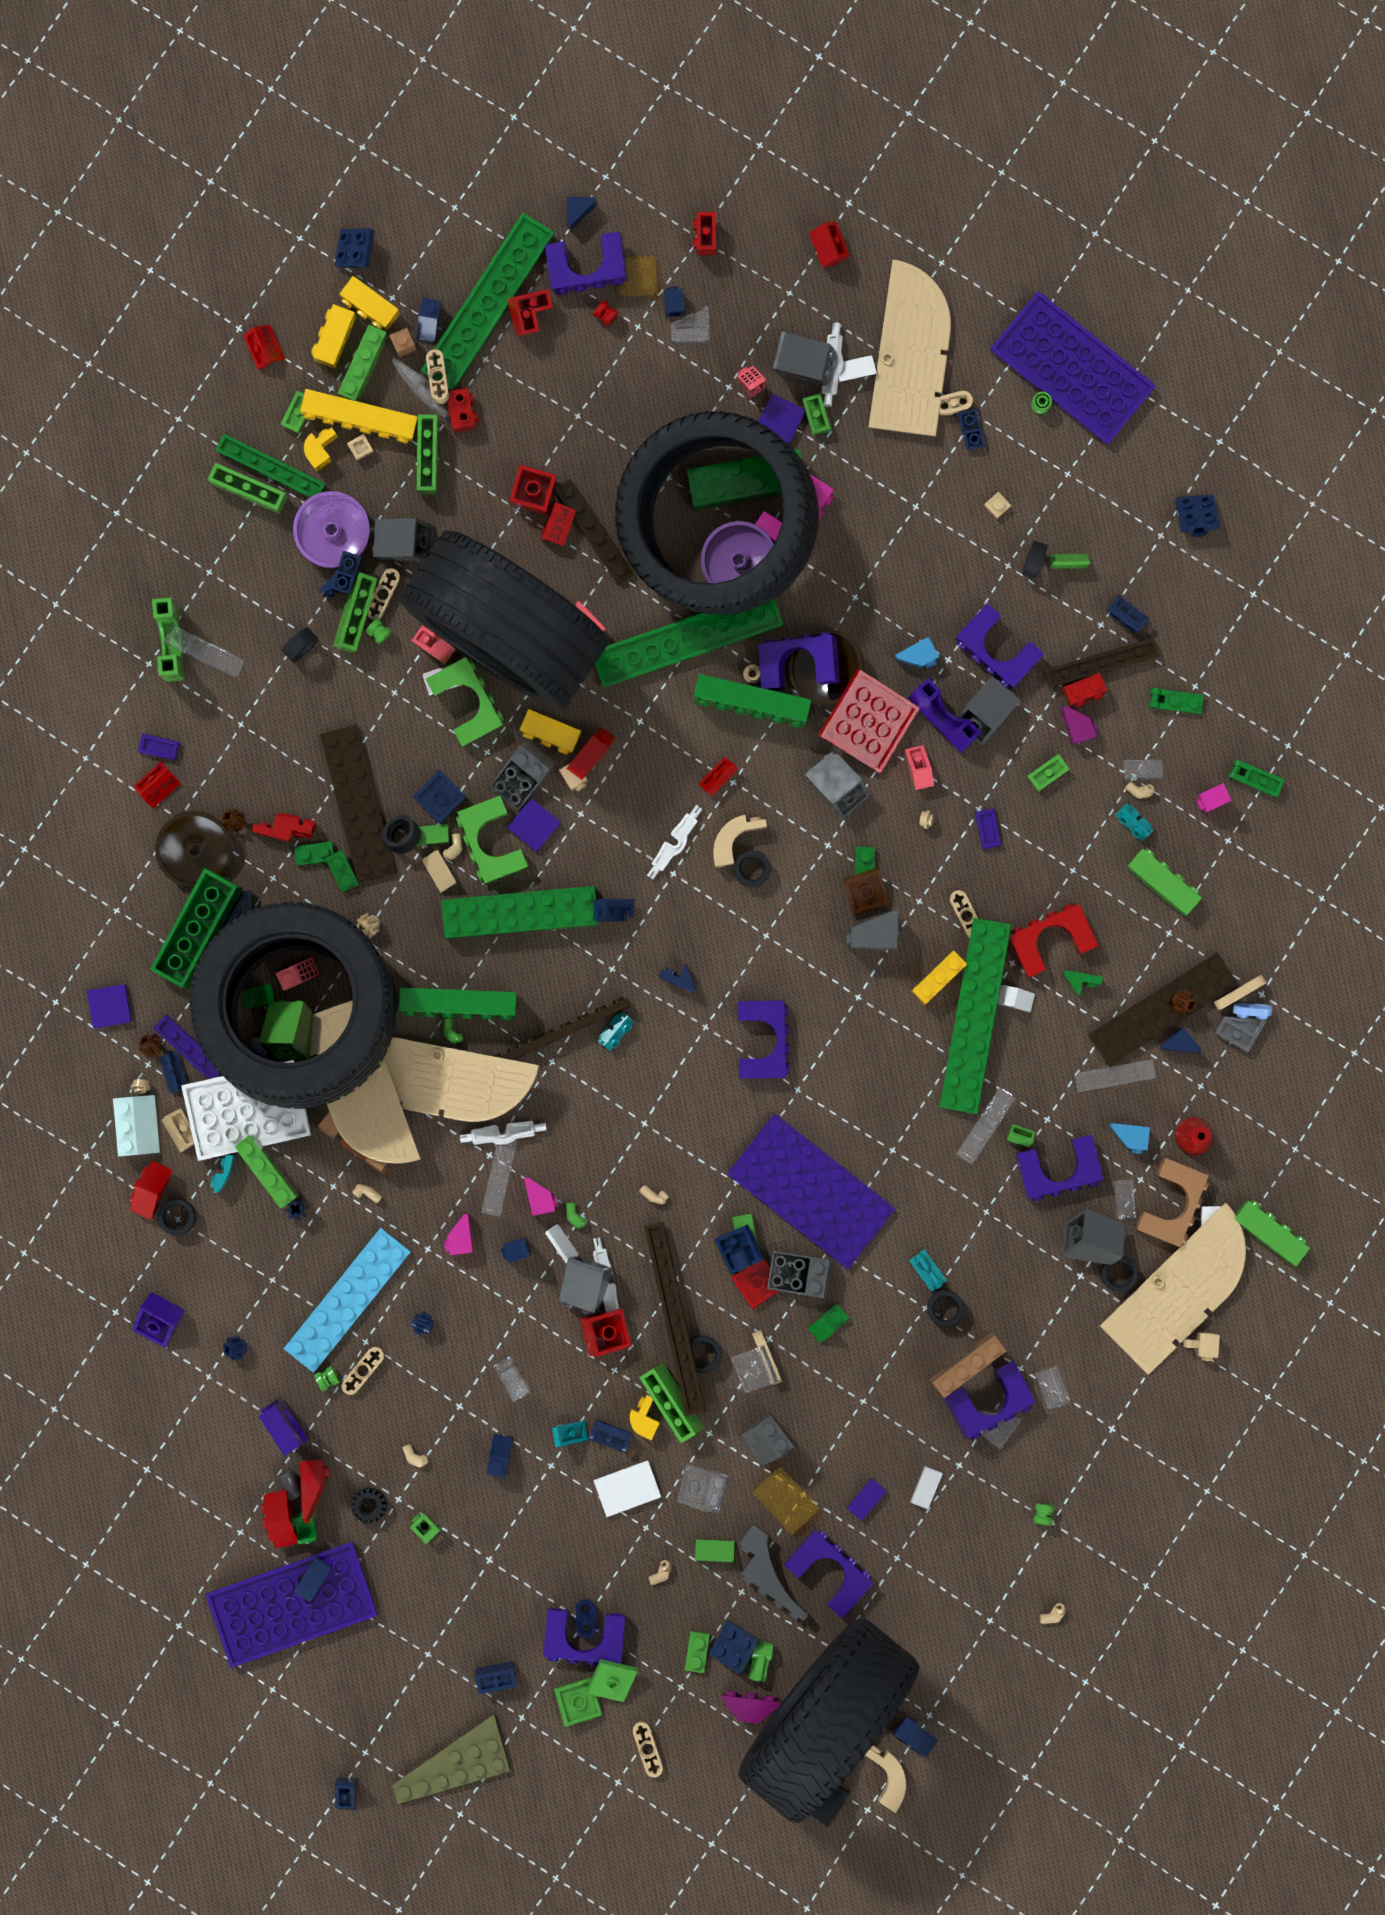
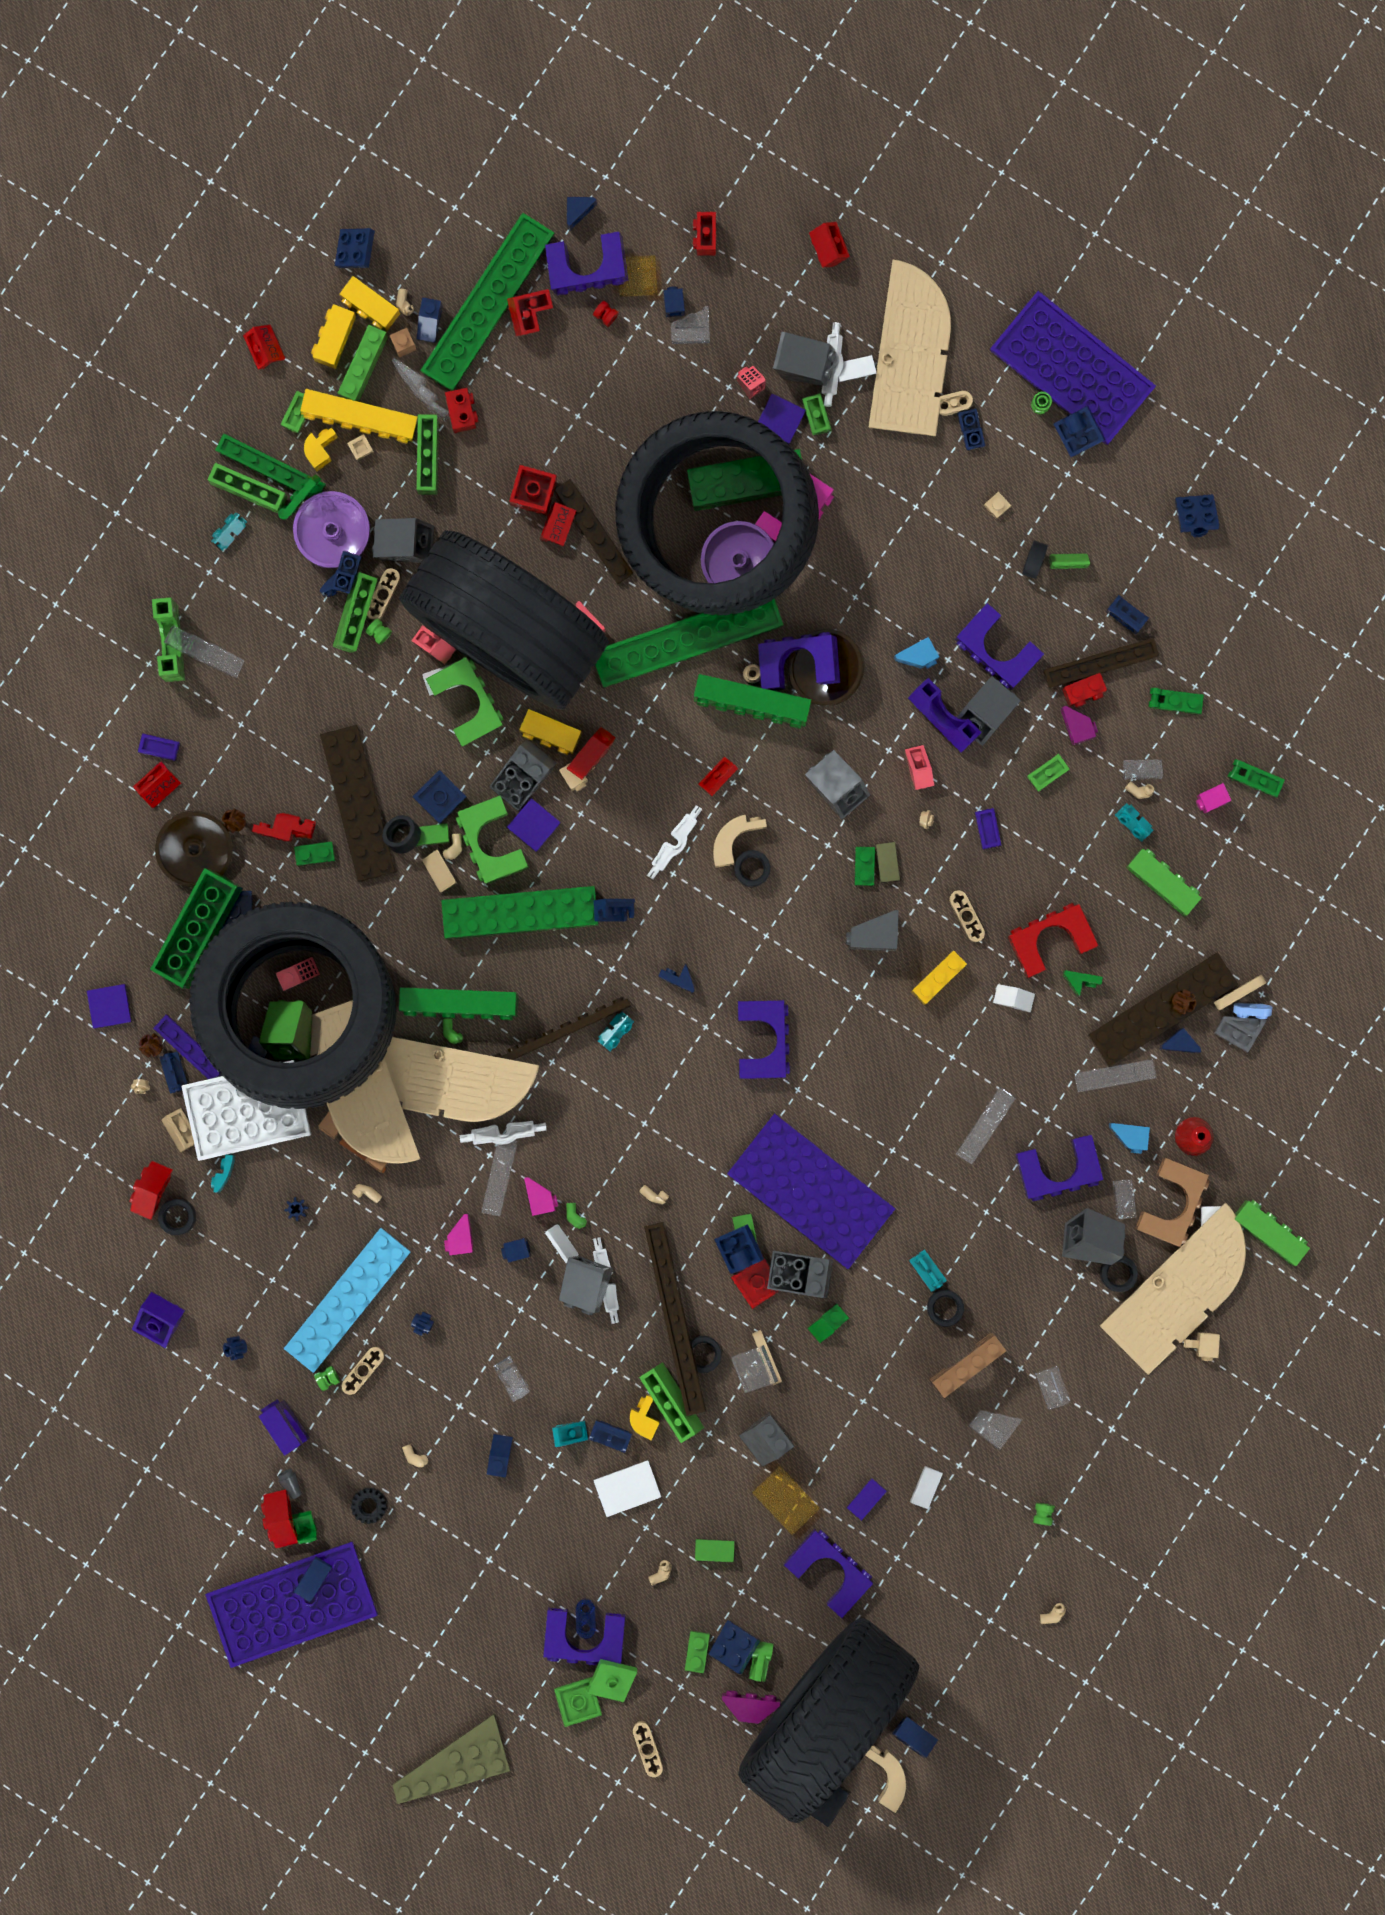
(136, 1125): light aqua slope -> none
(223, 535): none -> teal hinge
(258, 997): green slope -> none
(266, 1171): bright green brick -> none
(299, 496): none -> green plate
(300, 644): black tyre -> none
(313, 1482): red slope -> none
(341, 870): green plate -> none
(345, 1793): dark blue slope -> none
(368, 925): tan gear -> none
(402, 304): none -> tan arm
(425, 1534): bright green brick -> none
(440, 369): tan beam -> none
(495, 1677): dark blue hinge -> none
(605, 1332): red slope -> none
(702, 1488): clear slope -> none
(762, 1574): dark grey arch -> none
(865, 891): reddish brown tile -> none
(868, 721): plate -> none
(887, 862): none -> olive tile
(975, 1015): green plate -> none
(1016, 1398): dark purple arch -> none
(1020, 1136): bright green piece -> none
(1079, 431): none -> dark blue plate

